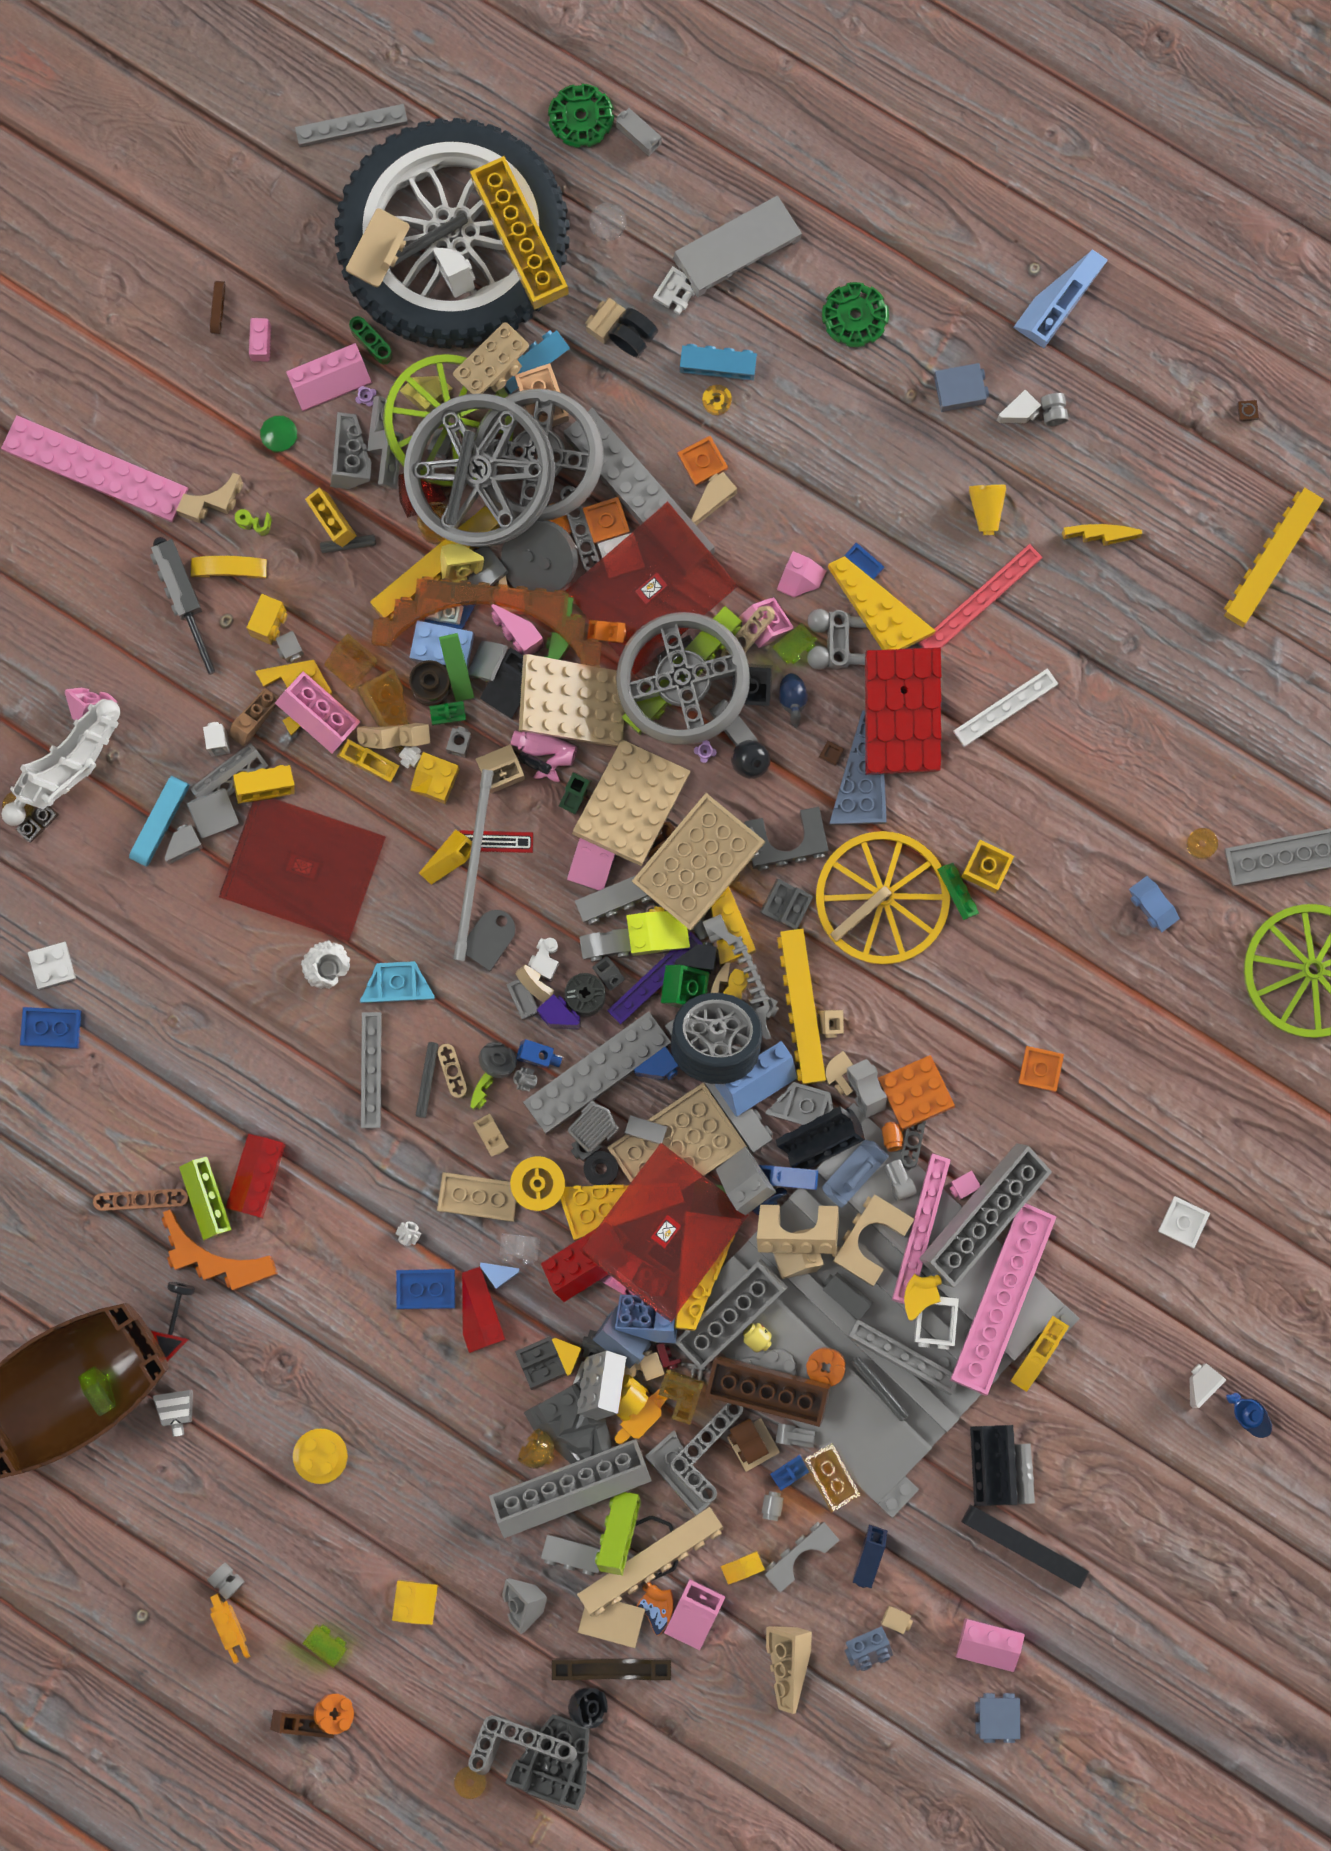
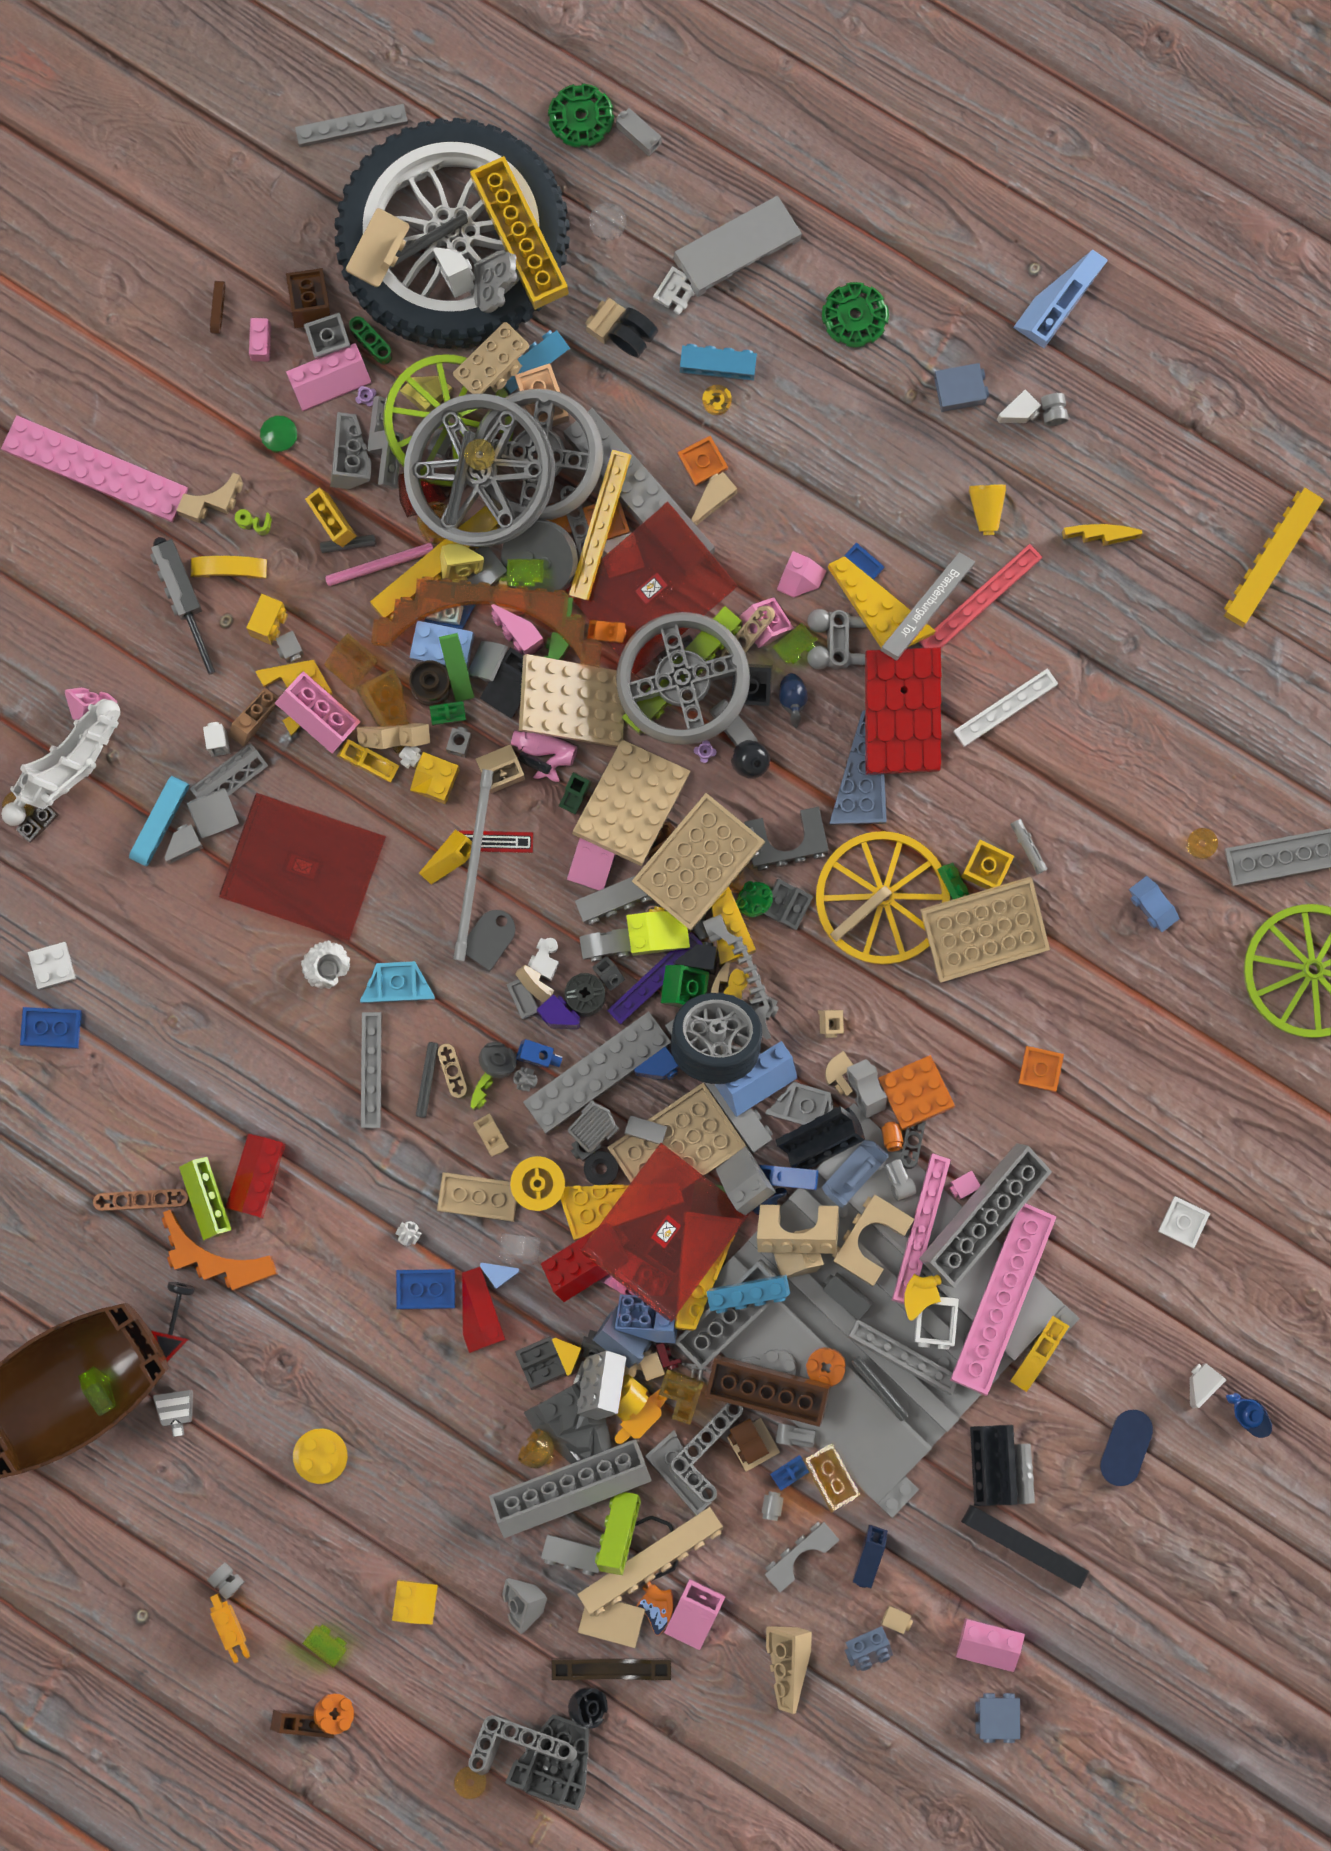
(263, 784): yellow brick -> none
(307, 296): none -> reddish brown slope
(327, 335): none -> light grey slope
(378, 564): none -> bright pink axle
(479, 463): none -> clear yellow piece
(491, 278): none -> light grey plate
(524, 571): none -> clear neon green bracket
(600, 525): none -> yellow plate
(742, 1567): yellow slope -> none
(748, 1292): none -> dark azure brick
(754, 899): none -> green dish
(757, 1337): light yellow head -> none
(802, 1007): yellow brick -> none
(831, 753): reddish brown tile -> none
(927, 606): none -> light grey tile
(985, 929): none -> tan plate
(1030, 849): none -> light grey pin
(1126, 1447): none -> dark blue tile
(1248, 410): reddish brown tile -> none

